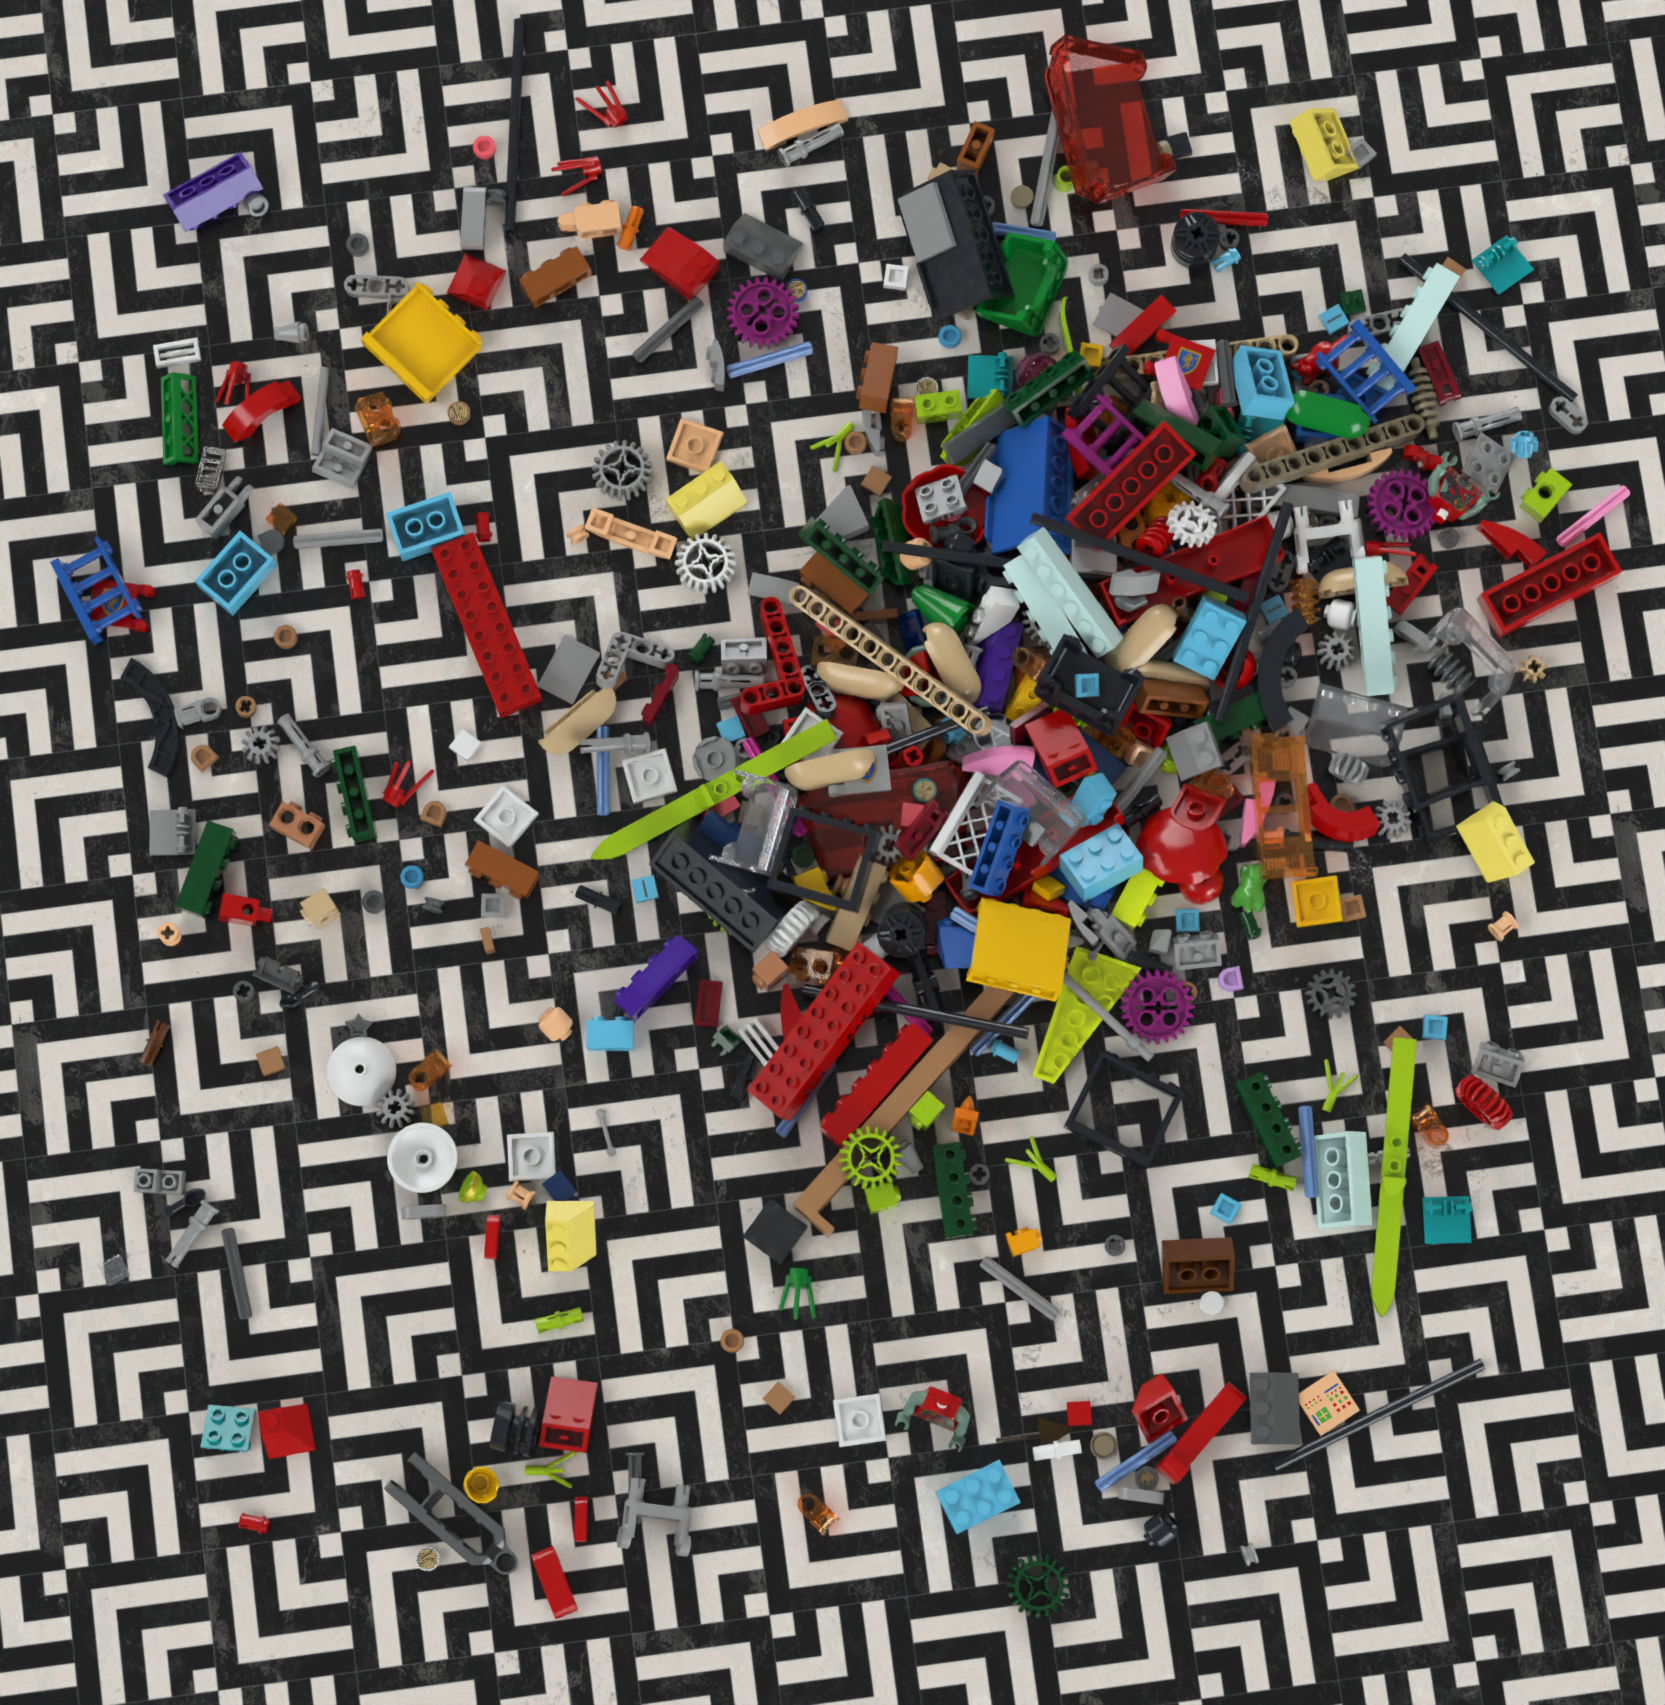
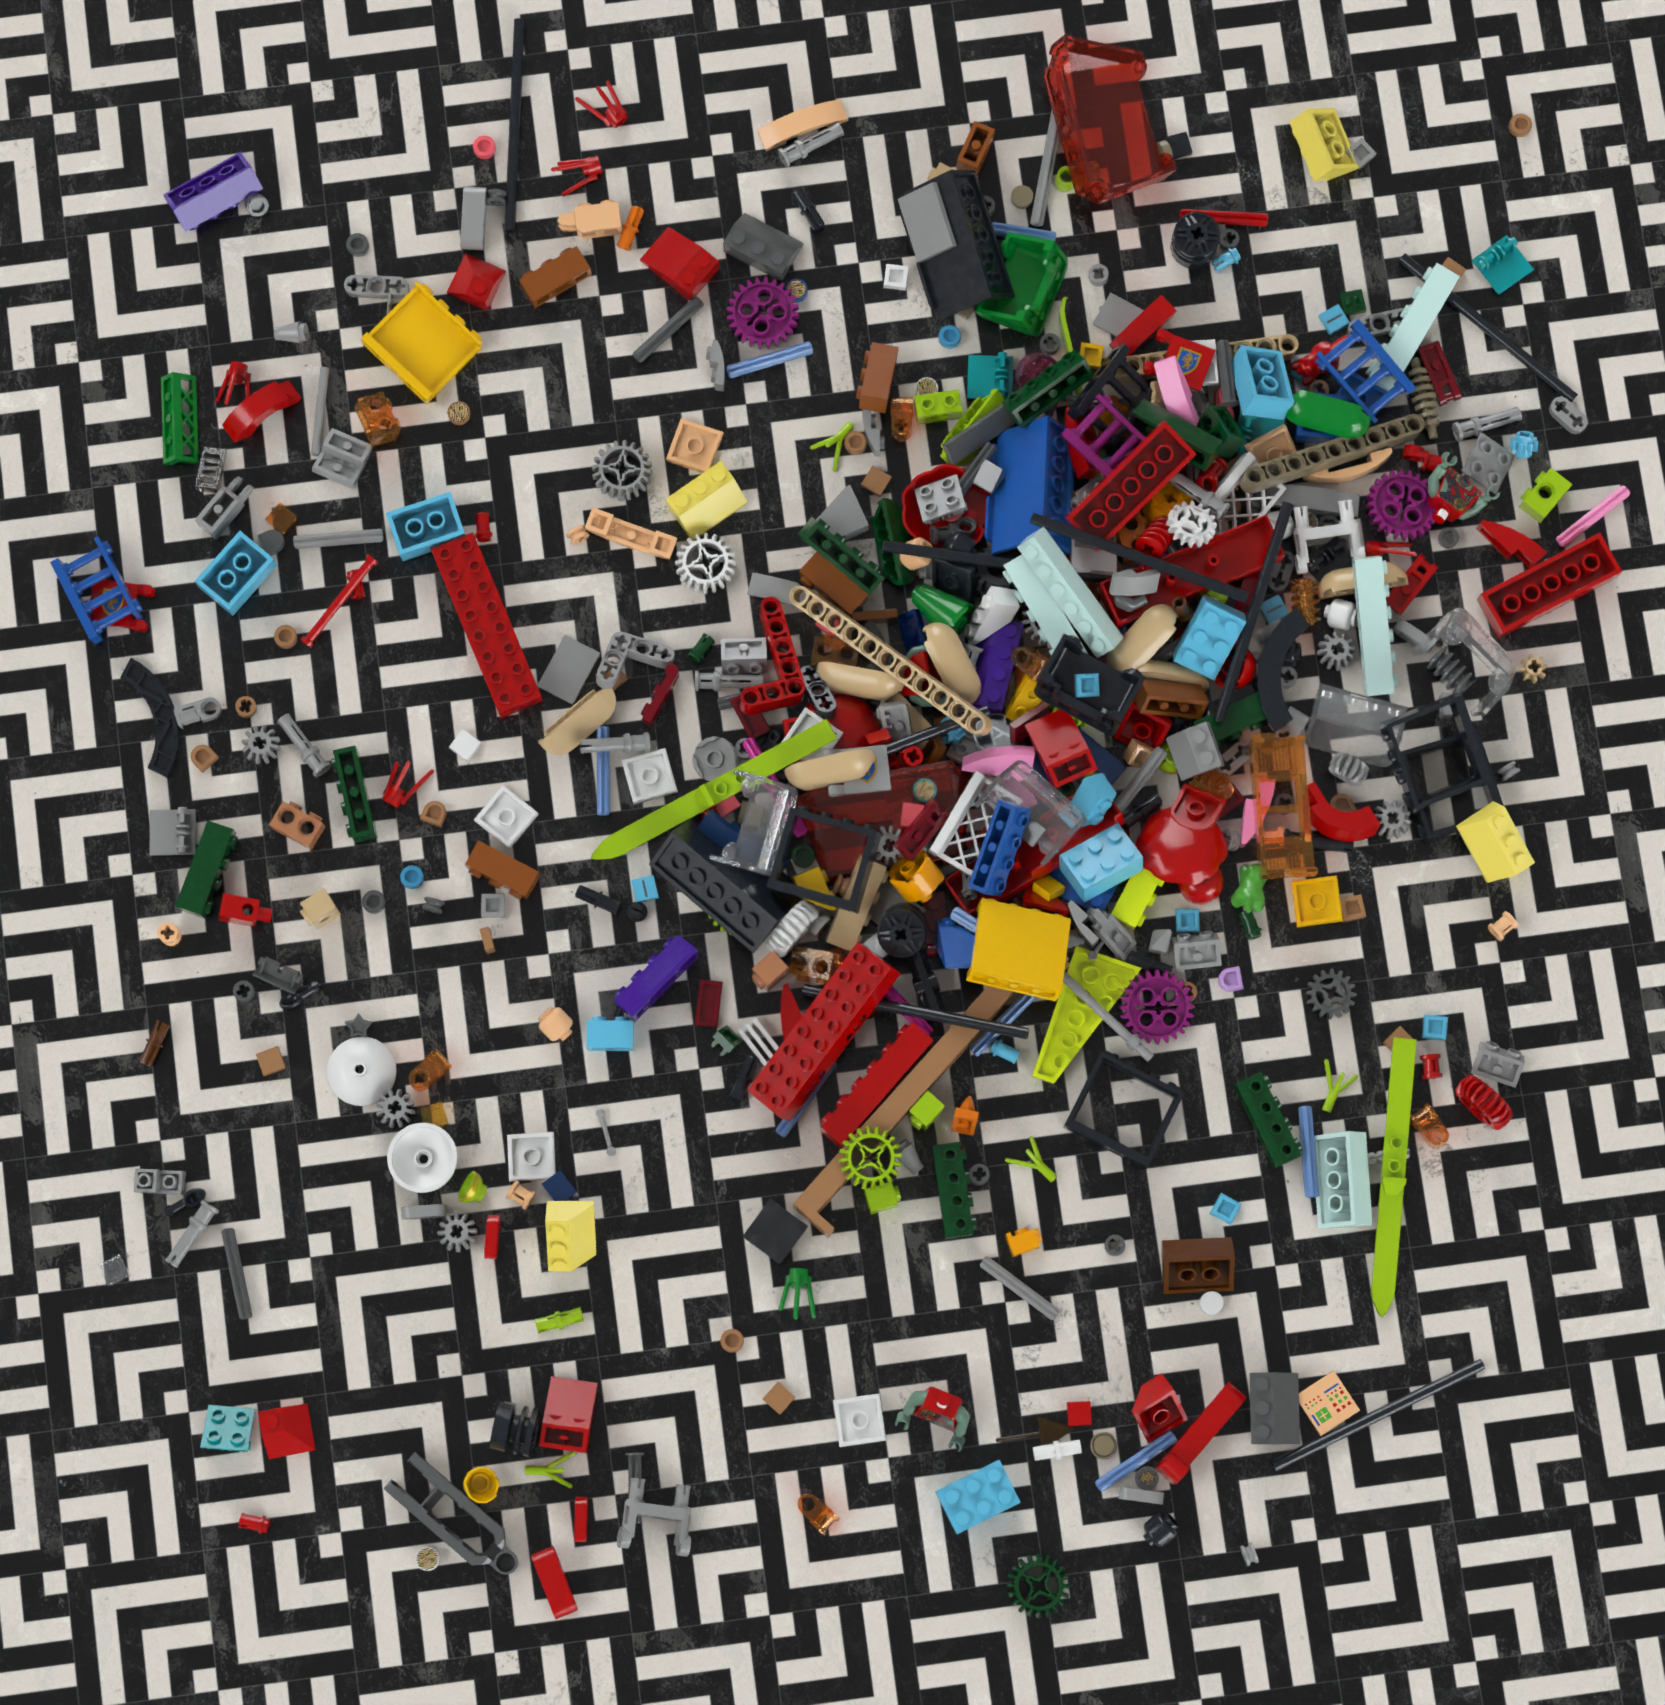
(177, 361): white tile -> none
(340, 599): none -> red bar
(465, 1232): none -> light grey gear
(637, 911): none -> black piece
(731, 729): medium azure tile -> none
(1111, 742): clear orange piece -> none
(1272, 1177): lime pin -> none
(1431, 1066): none -> red bush
(1447, 1219): teal hinge -> none
(1520, 125): none -> medium nougat tile

